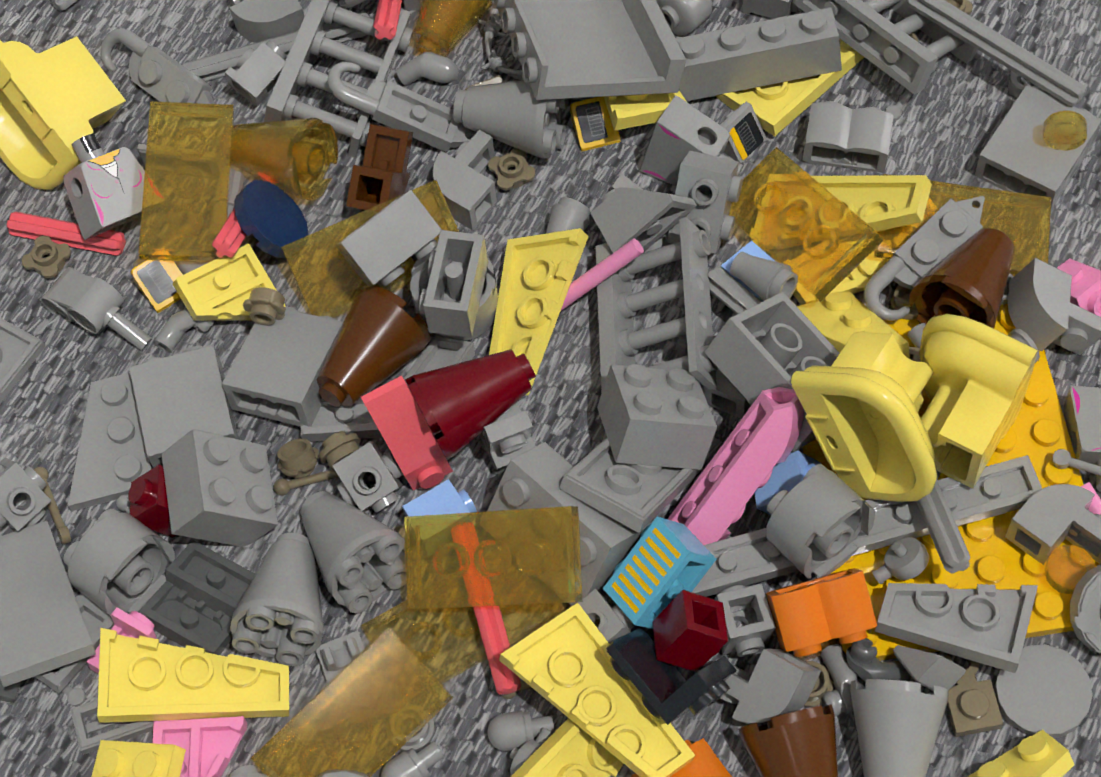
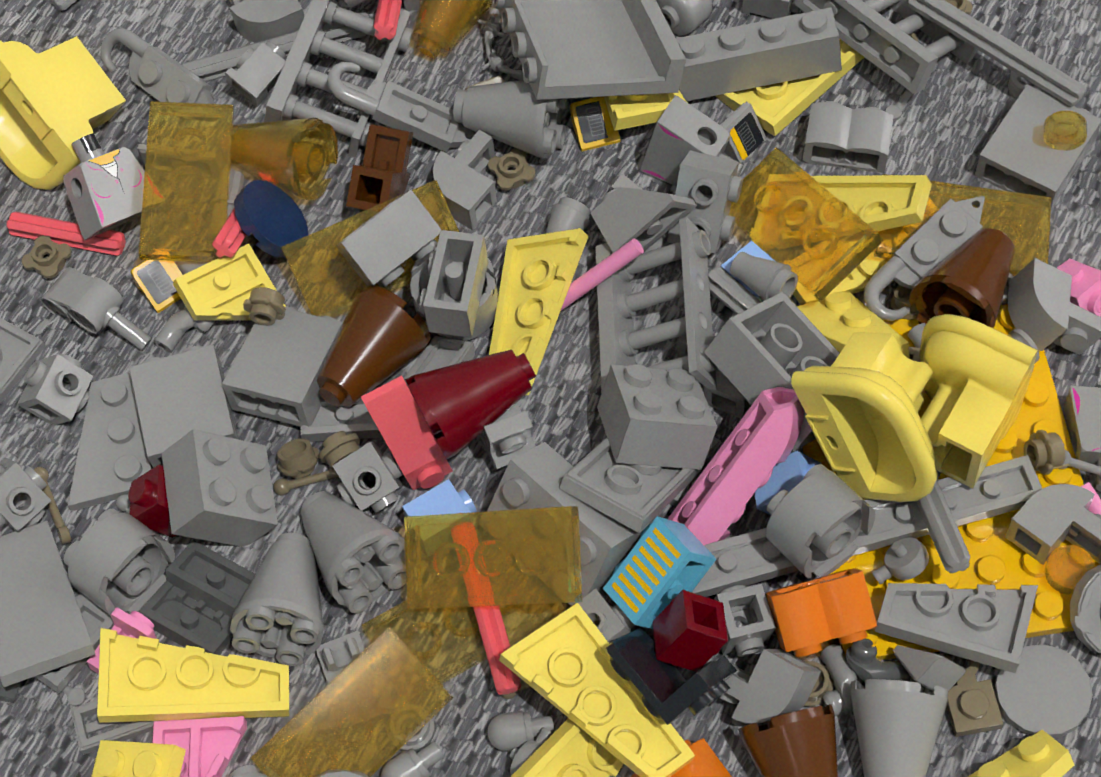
(55, 388): none -> light grey brick
(428, 66): light grey arm -> none
(1045, 451): none -> dark tan plate

